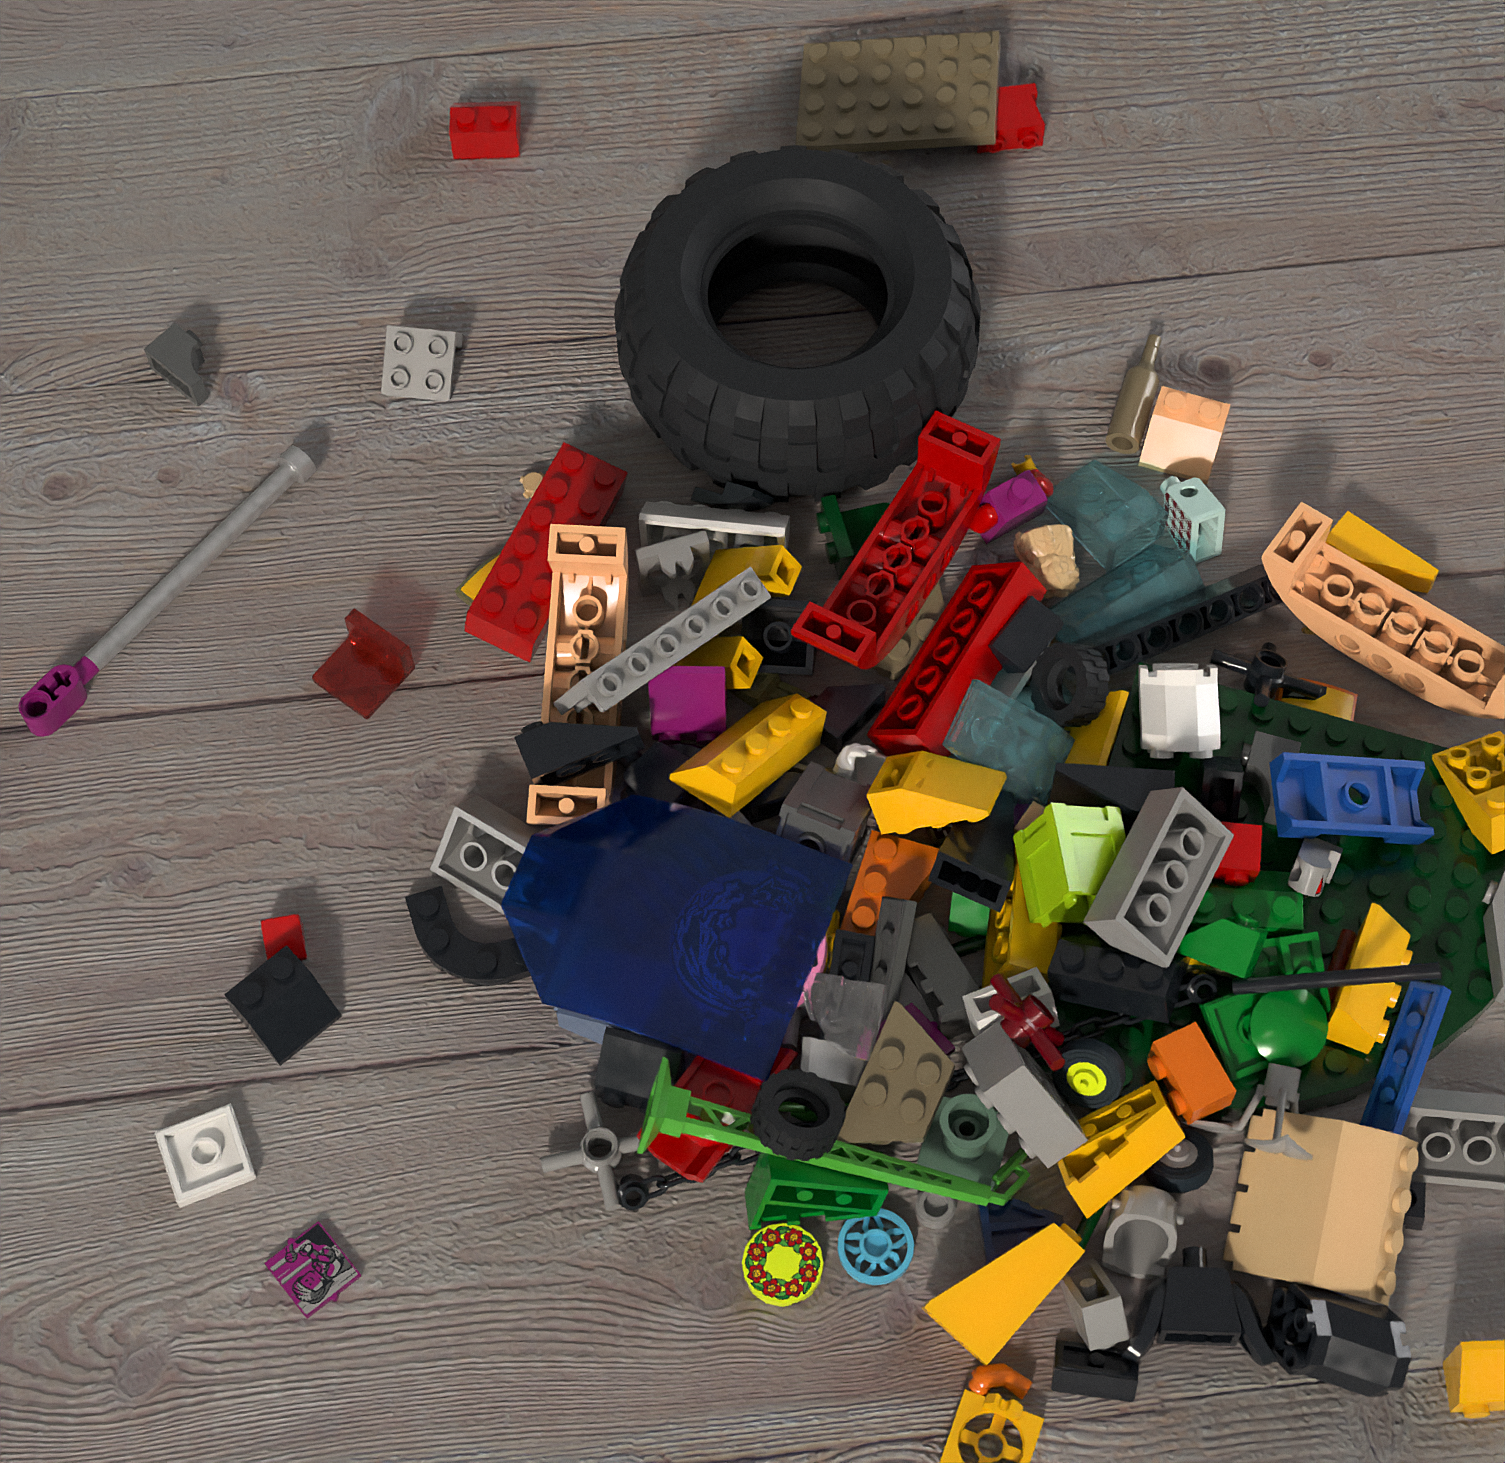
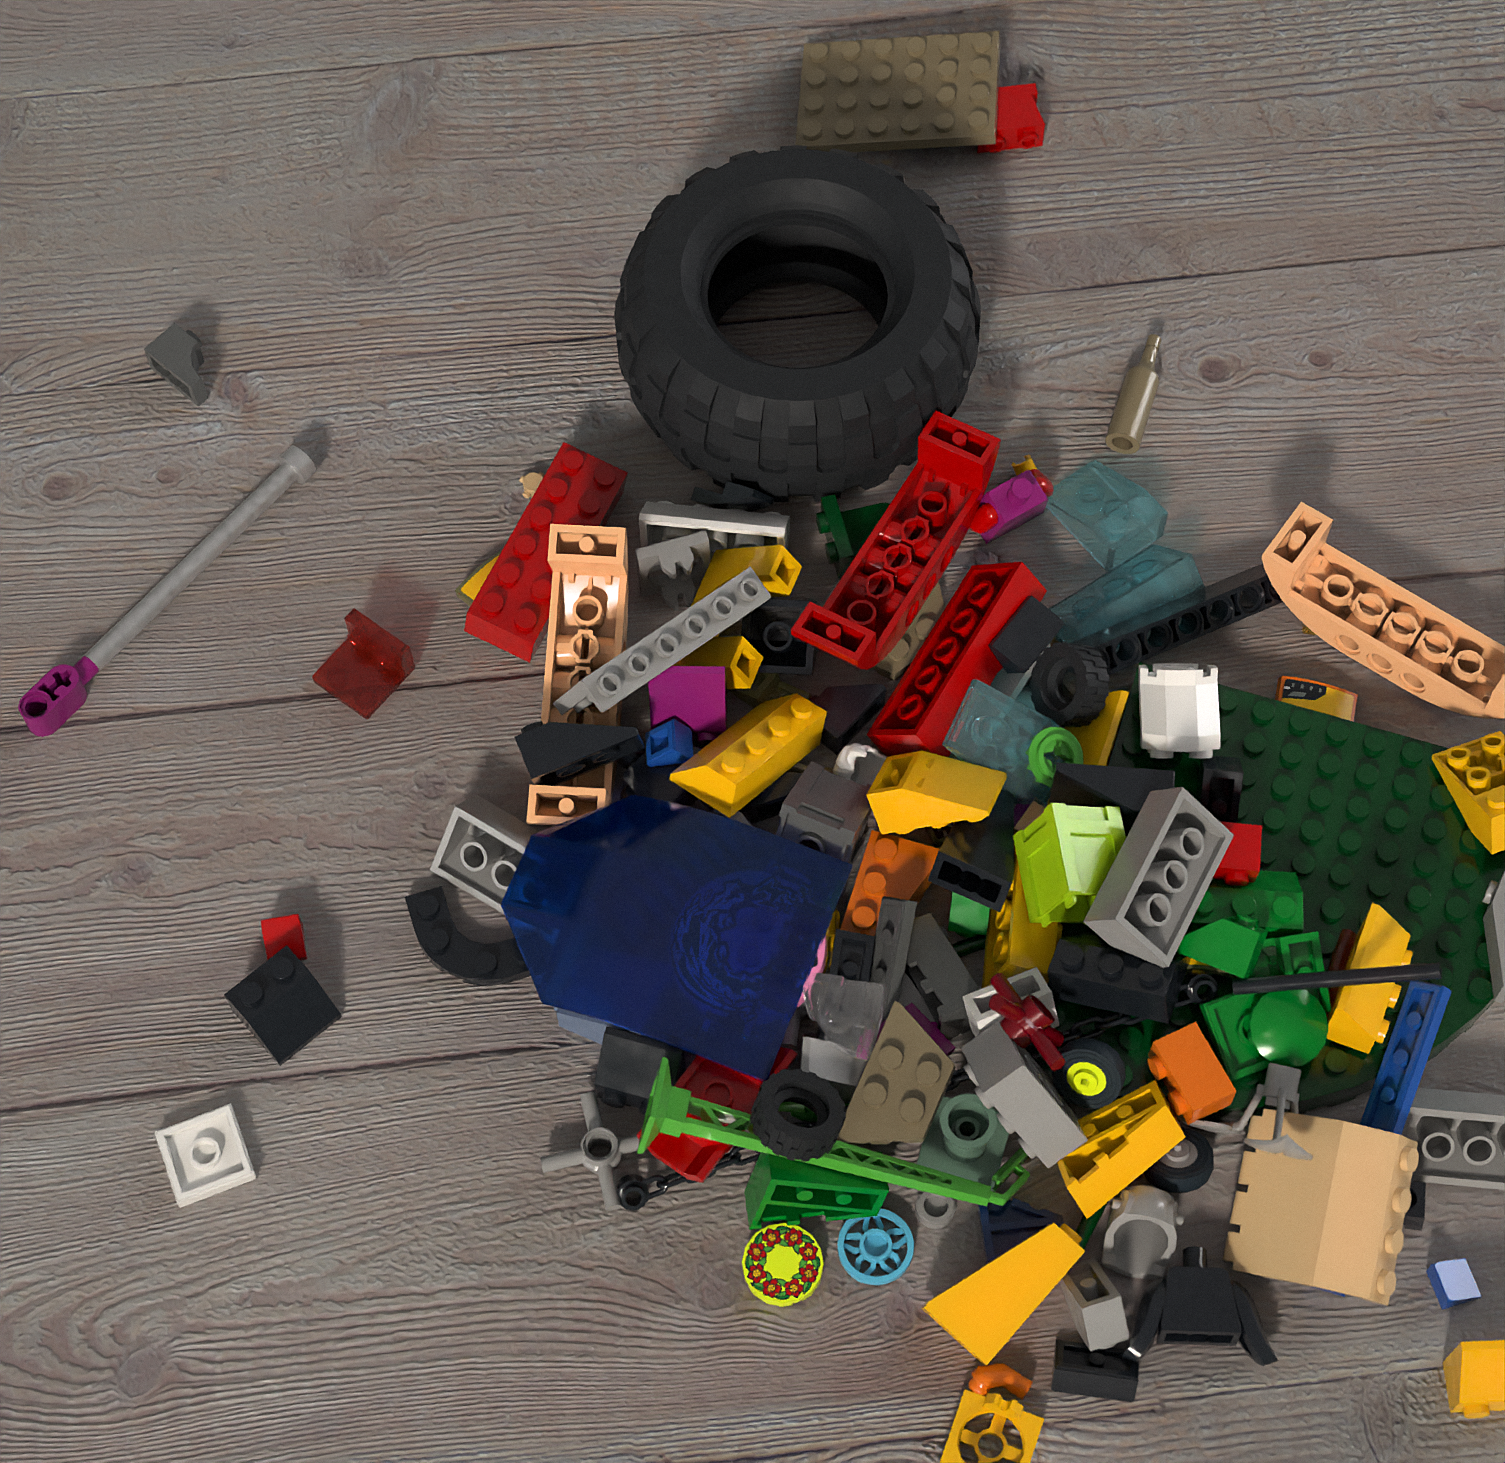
(312, 1270): piece -> none
(419, 363): light grey bracket -> none
(485, 129): red slope -> none
(669, 744): none -> blue slope
(1049, 557): tan hair -> none
(1049, 739): none -> bright green gear
(1184, 434): light nougat slope -> none
(1193, 517): light aqua torso -> none
(1256, 760): dark grey arch -> none
(1265, 674): black bar -> none
(1314, 866): light grey leg -> none
(1315, 798): blue piece -> none
(1337, 1340): black brick -> none
(1381, 554): yellow slope -> none
(1453, 1282): none -> slope

